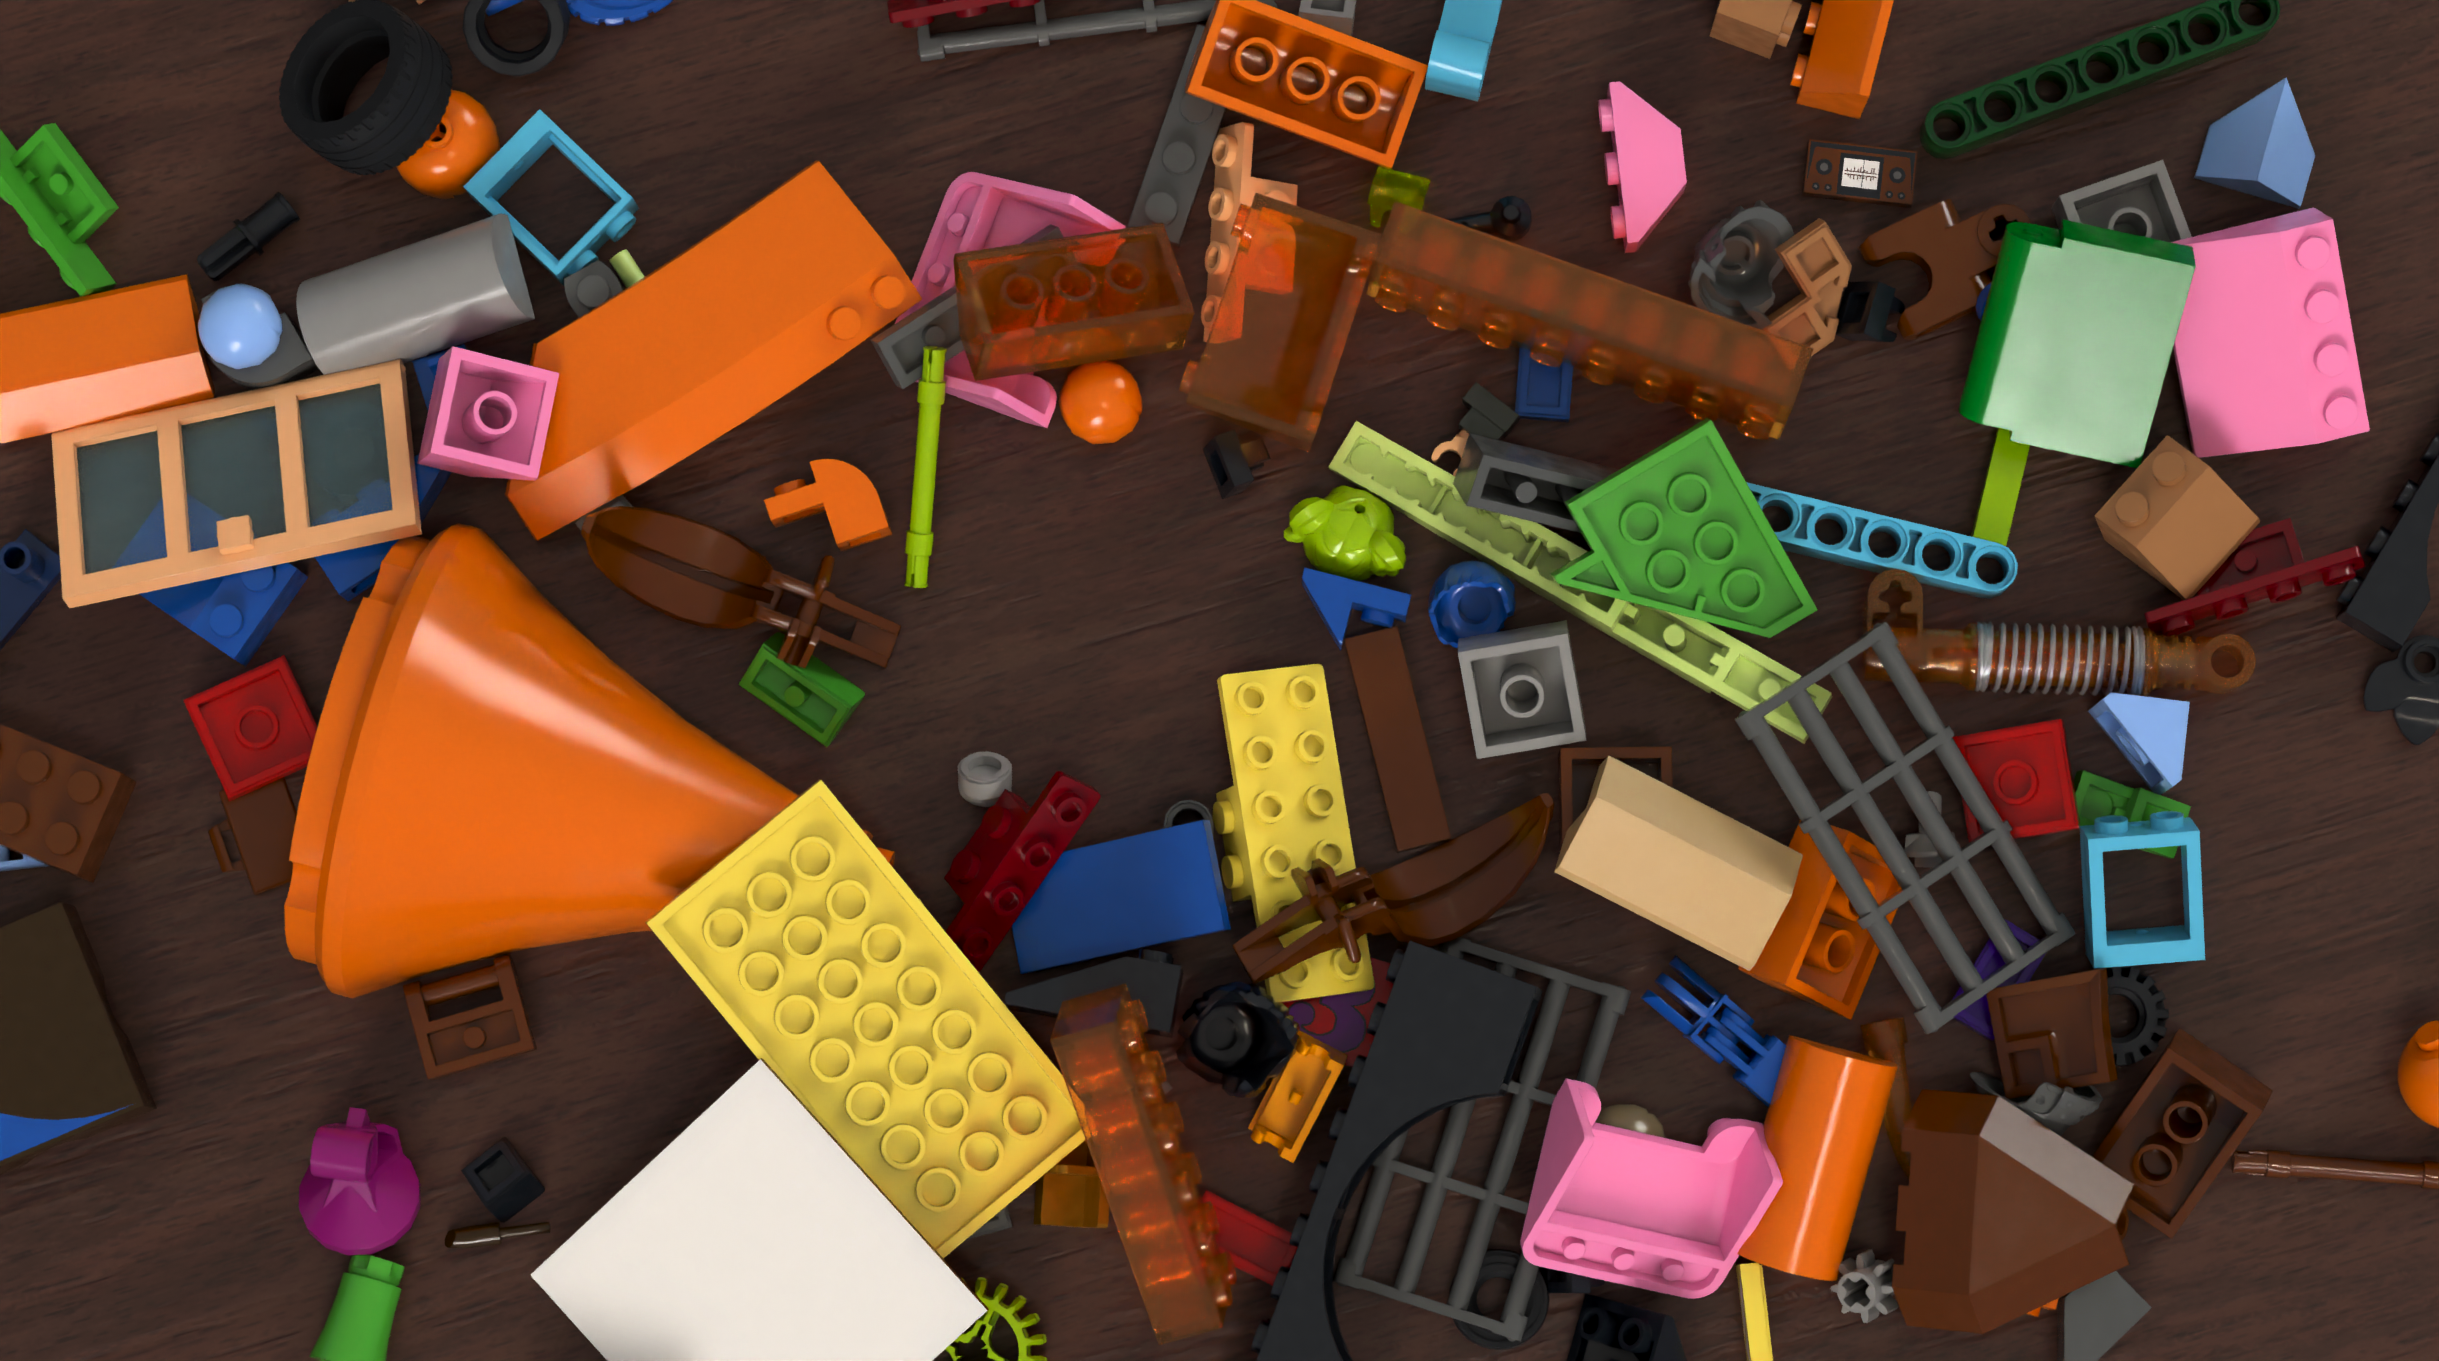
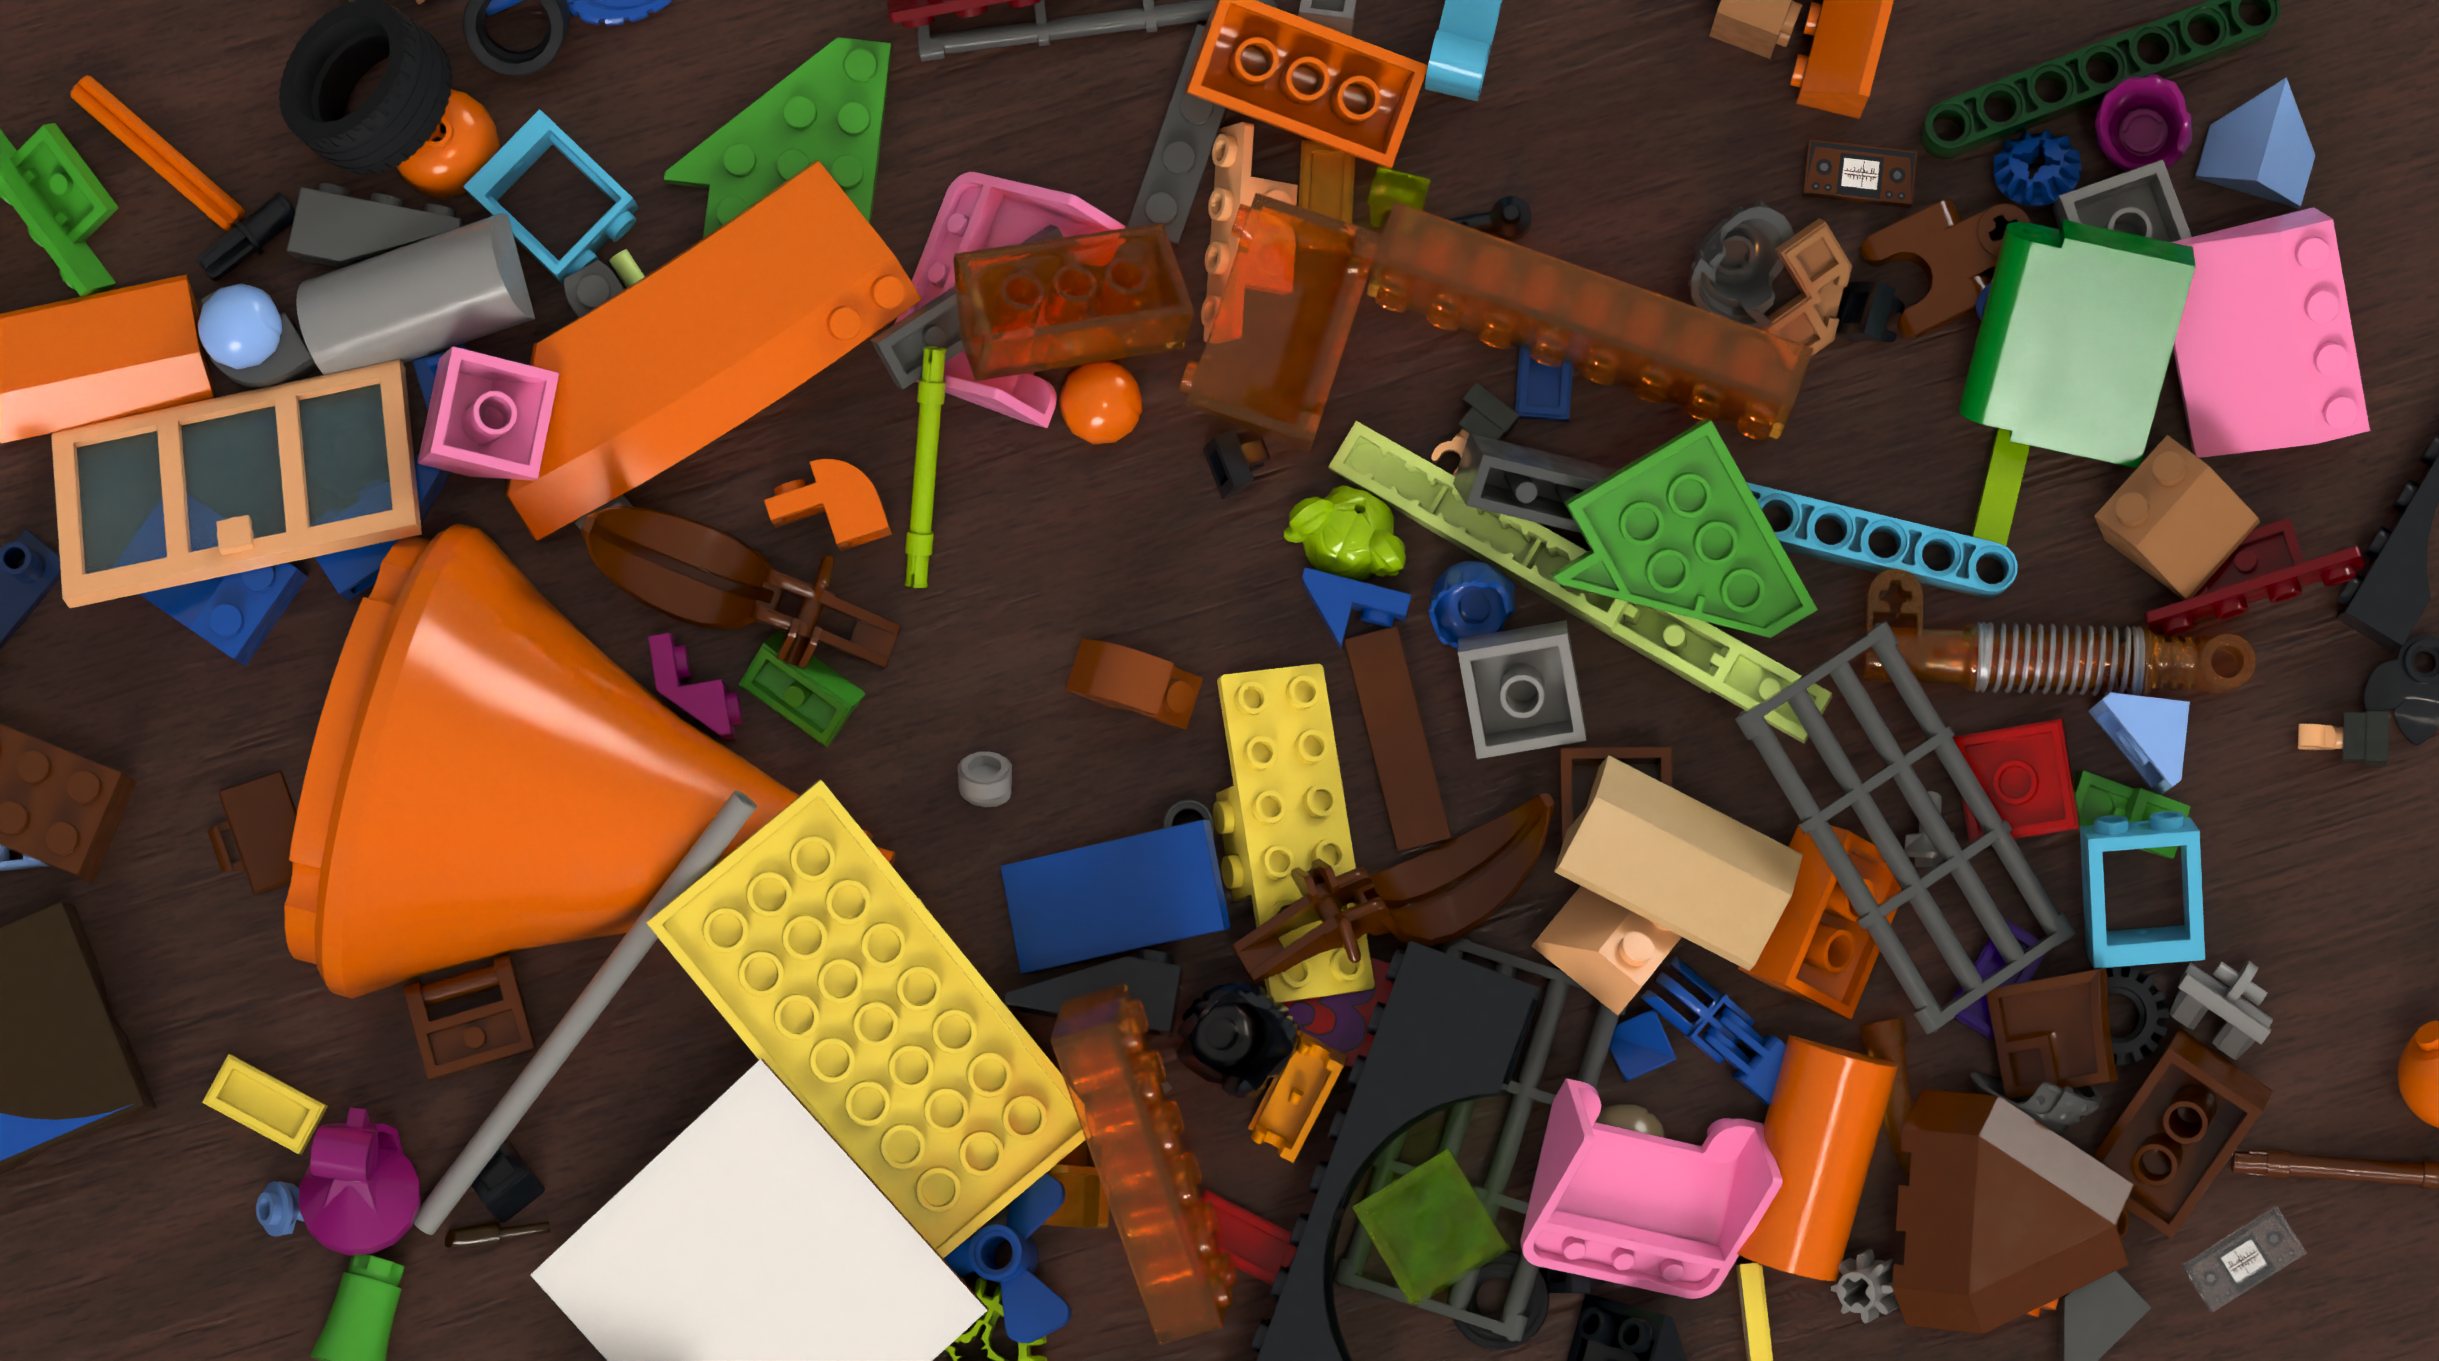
(157, 152): none -> orange axle
(254, 727): red tile -> none
(265, 1104): none -> light yellow tile
(279, 1208): none -> medium blue plate
(344, 230): none -> dark grey slope
(579, 1017): none -> light grey piece
(704, 701): none -> magenta slope
(819, 112): none -> bright green wing
(1011, 859): dark red bracket -> none
(1028, 1303): none -> blue piece
(1134, 682): none -> dark orange brick
(1326, 181): none -> pearl gold tile
(1431, 1227): none -> clear neon green brick
(1605, 947): none -> light nougat slope
(1640, 1046): none -> blue slope
(1644, 164): bright pink slope -> none
(2054, 179): none -> blue gear
(2143, 123): none -> magenta hair
(2243, 1020): none -> light grey hips
(2243, 1259): none -> clear tile
(2362, 738): none -> pearl dark grey piece

